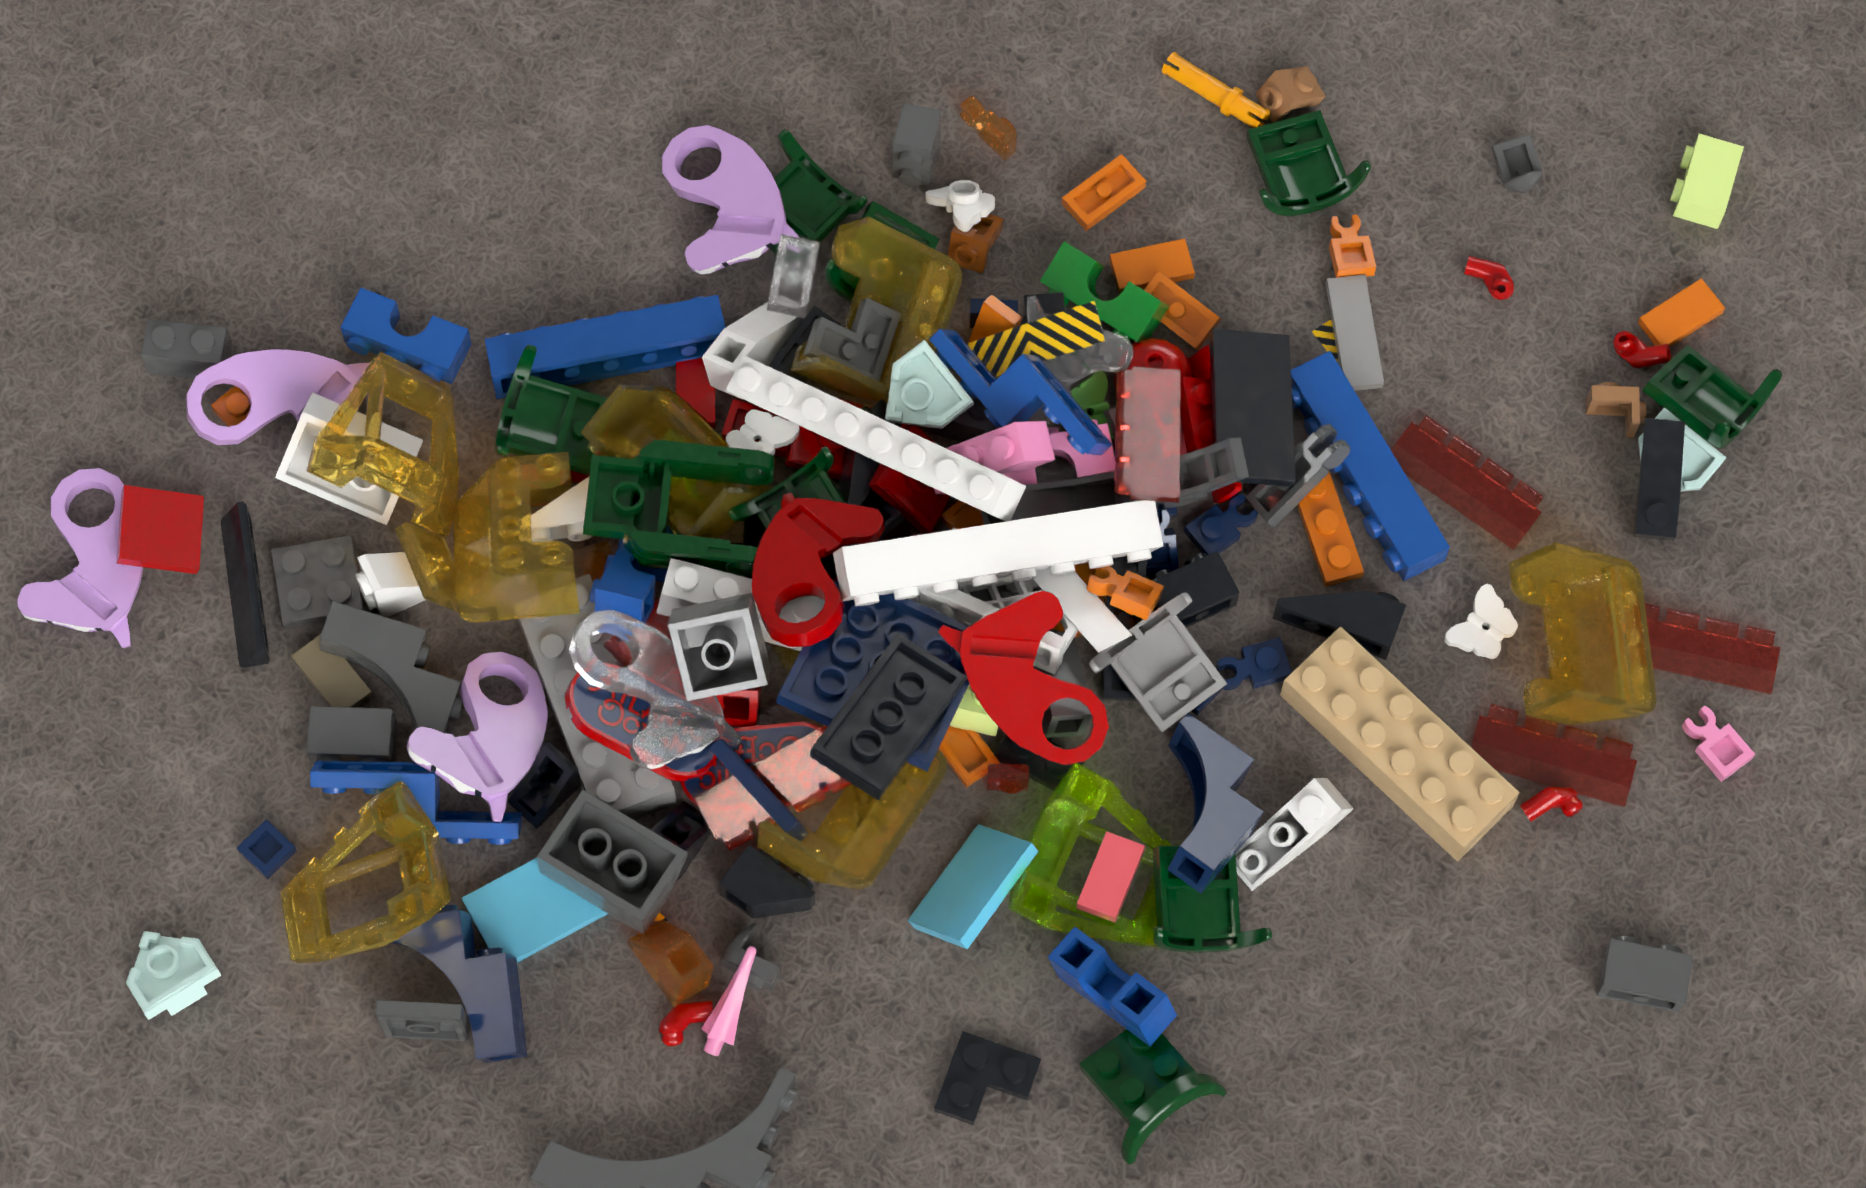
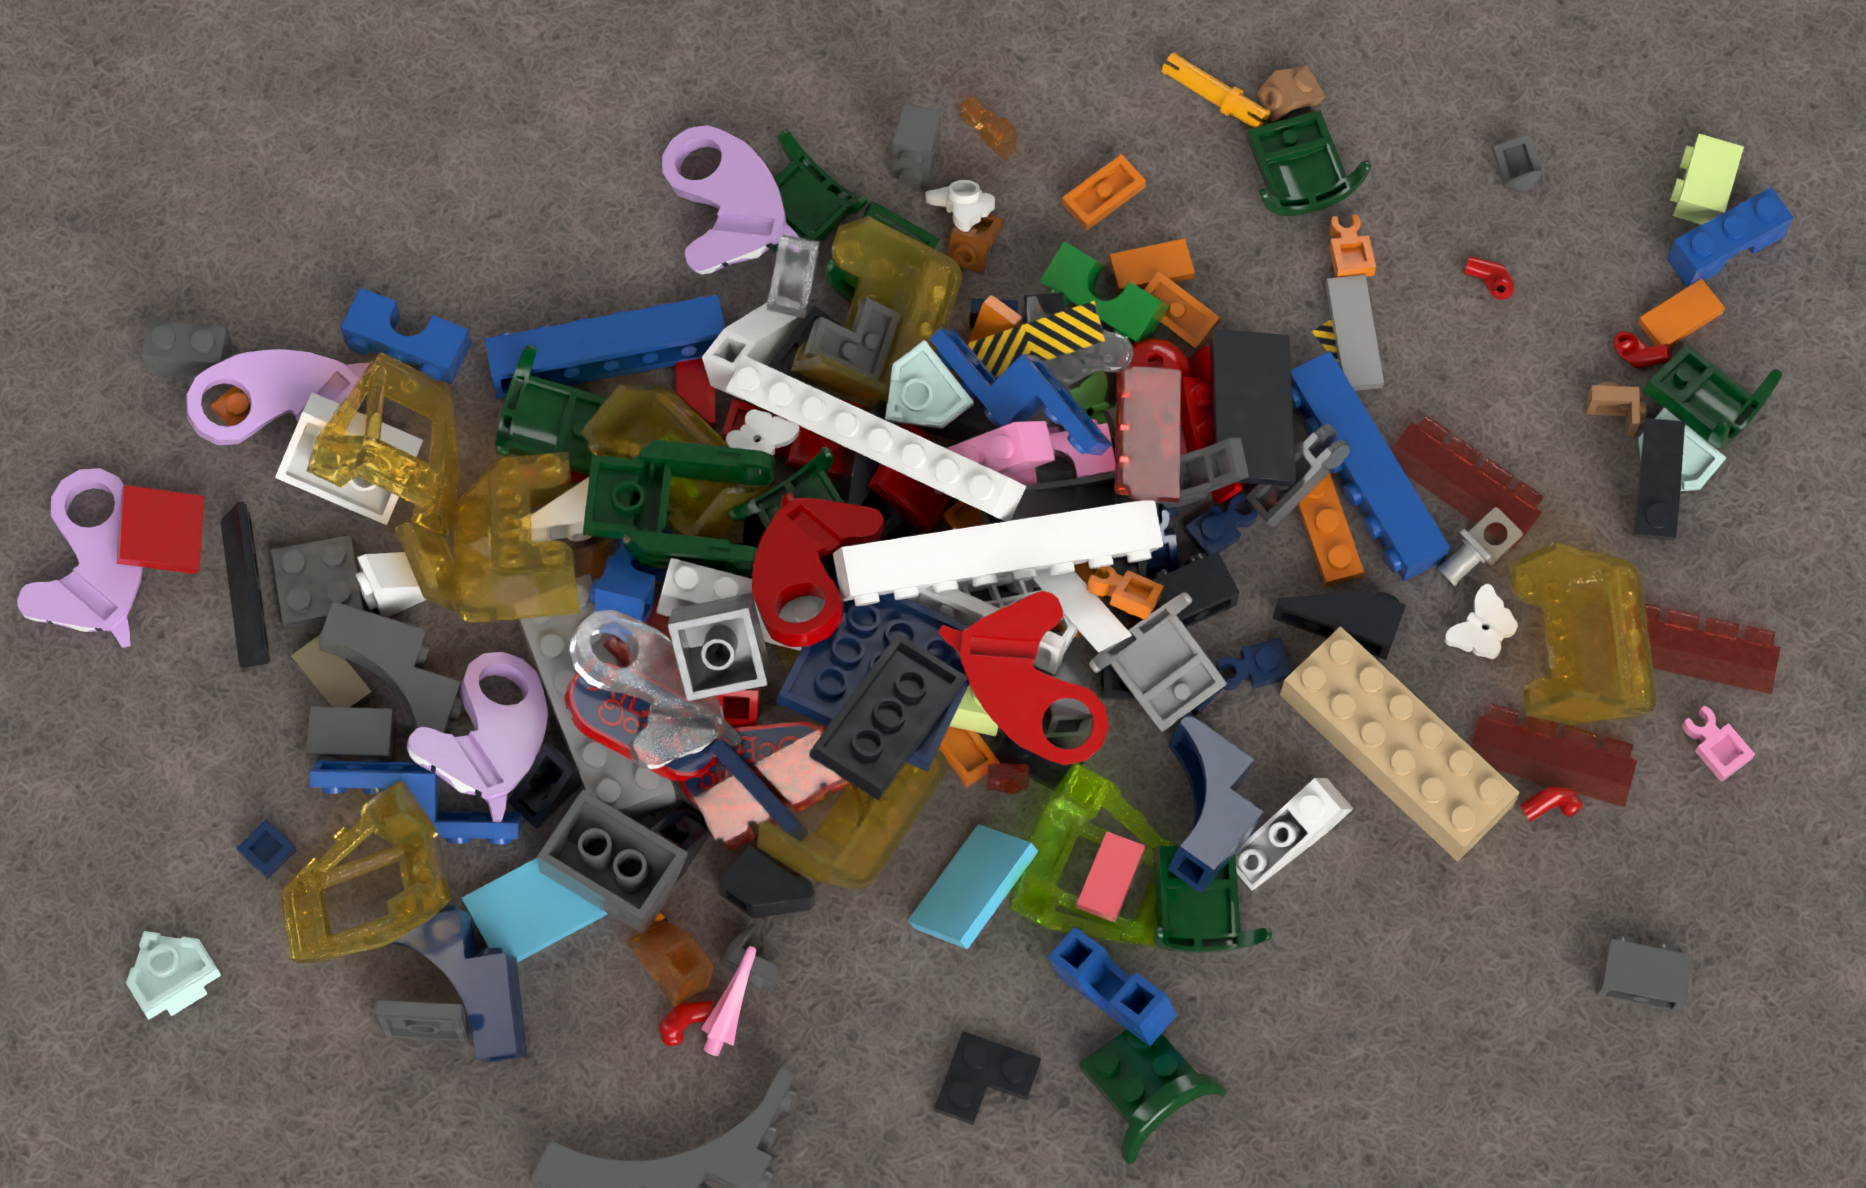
(1477, 549): none -> light grey bracket
(1711, 245): none -> blue arch

